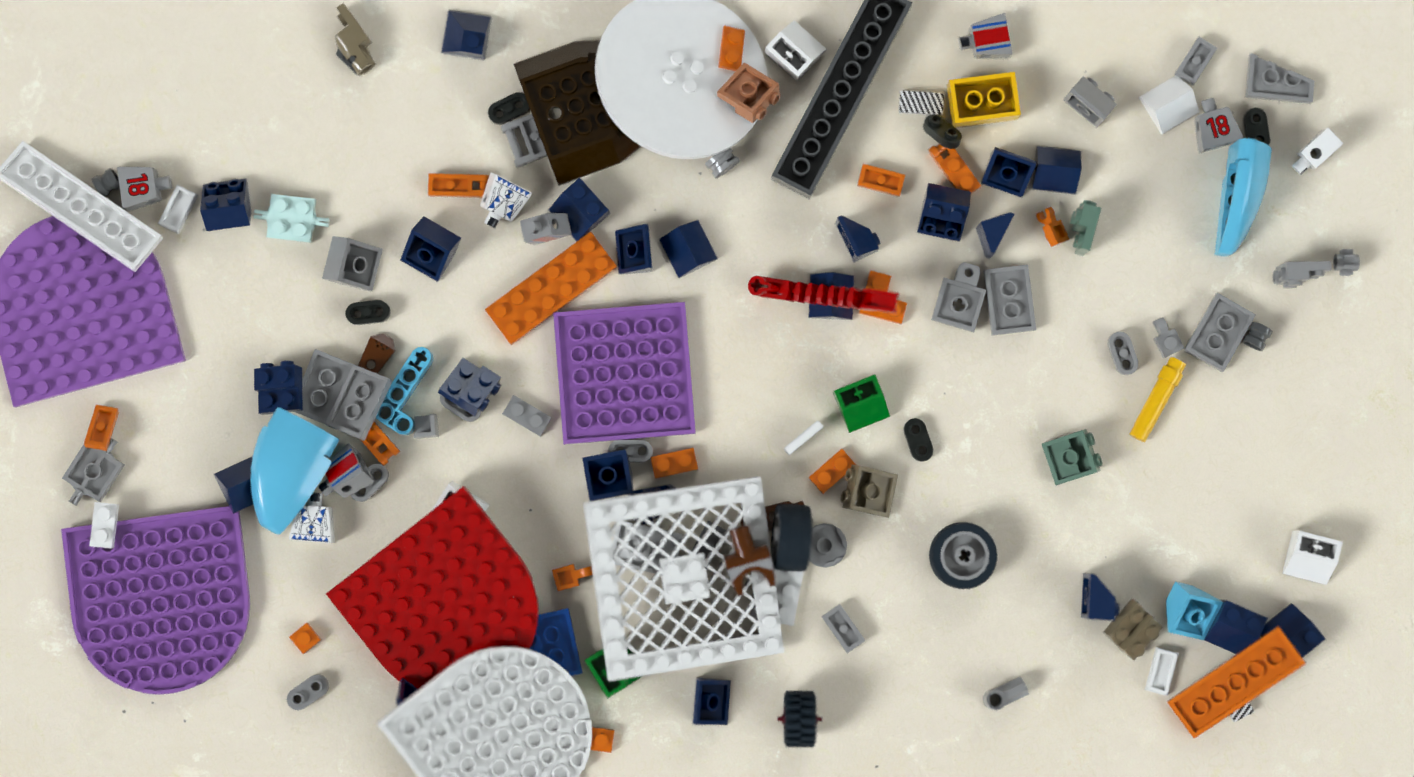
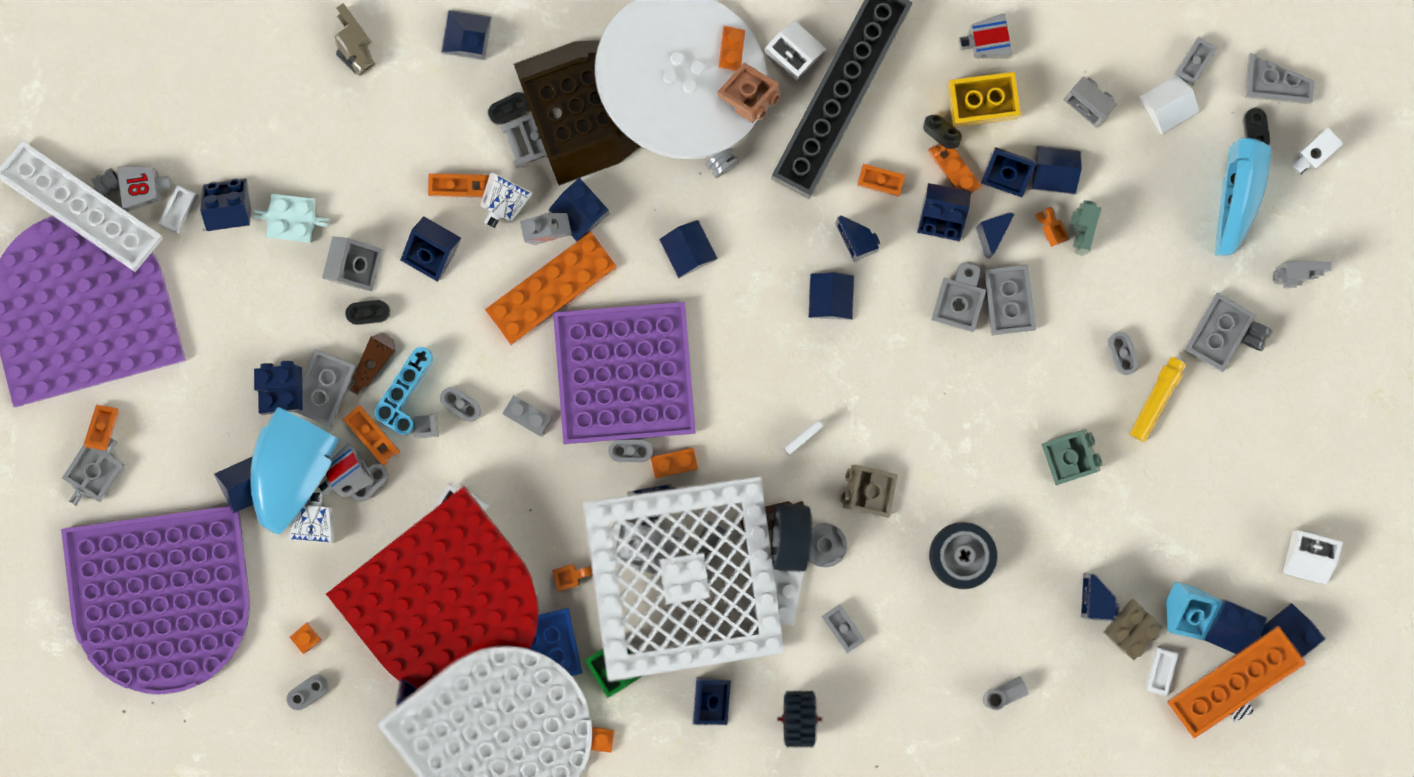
(104, 525): white plate -> none
(359, 402): light grey plate -> none
(470, 386): dark blue plate -> none
(608, 475): dark blue slope -> none
(634, 250): dark blue slope -> none
(747, 559): reddish brown connector -> none
(824, 295): red piece -> none
(831, 471): orange plate -> none
(861, 403): green slope -> none
(881, 282): orange plate -> none
(919, 439): pearl dark grey plate -> none
(921, 103): tile -> none
(1167, 341): light grey plate -> none
(1215, 127): light grey torso -> none
(1346, 262): light grey gear -> none

